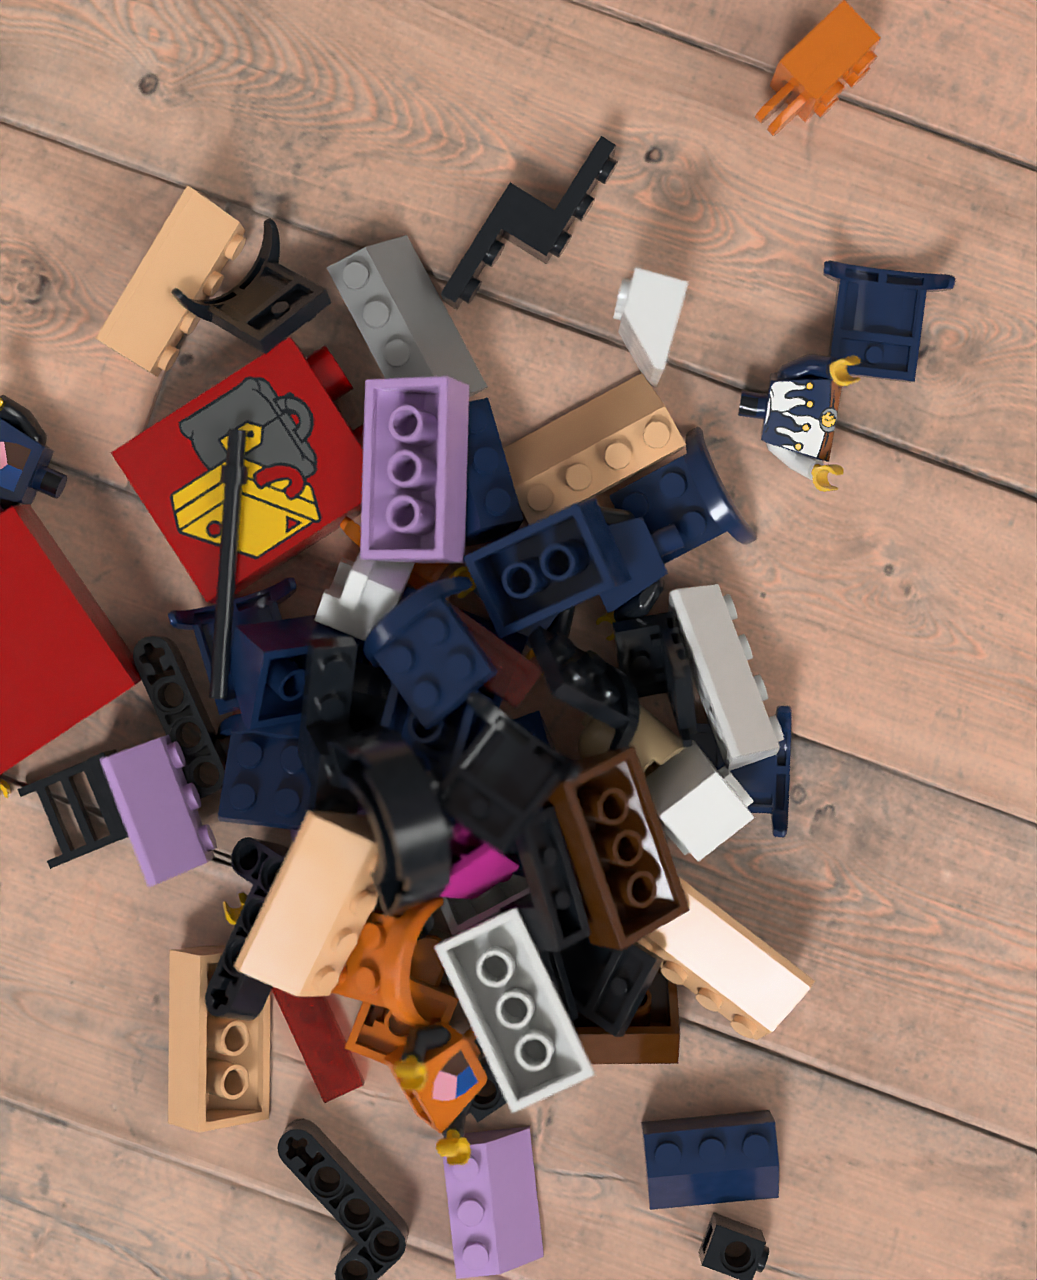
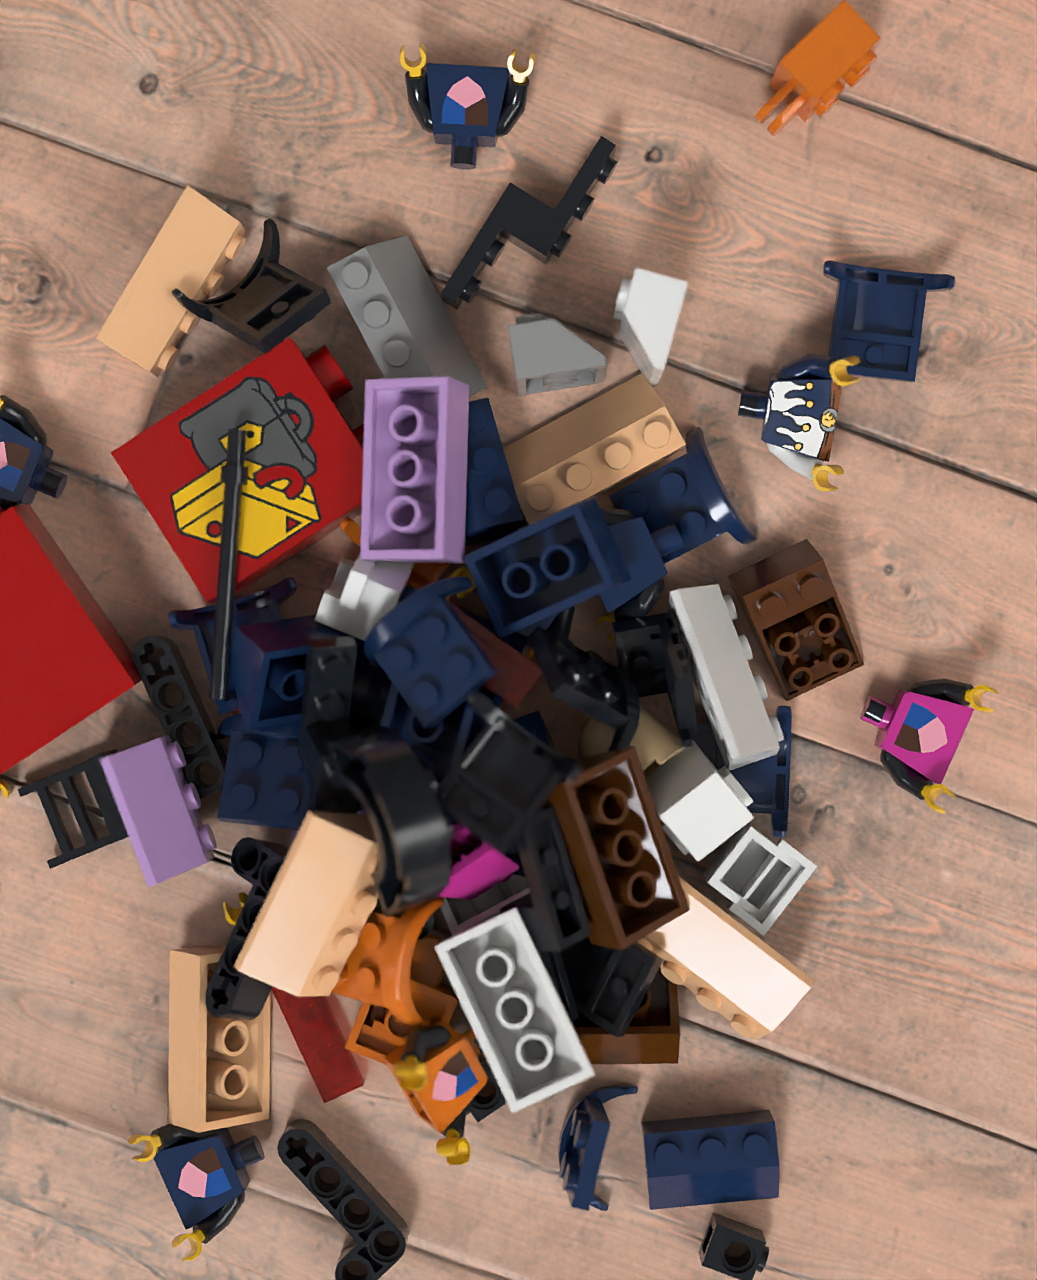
(202, 1176): none -> torso
(466, 103): none -> torso
(494, 1204): lavender slope -> none
(551, 357): none -> light grey slope
(583, 1145): none -> dark blue piece
(758, 876): none -> white plate
(797, 619): none -> reddish brown slope
(924, 732): none -> torso

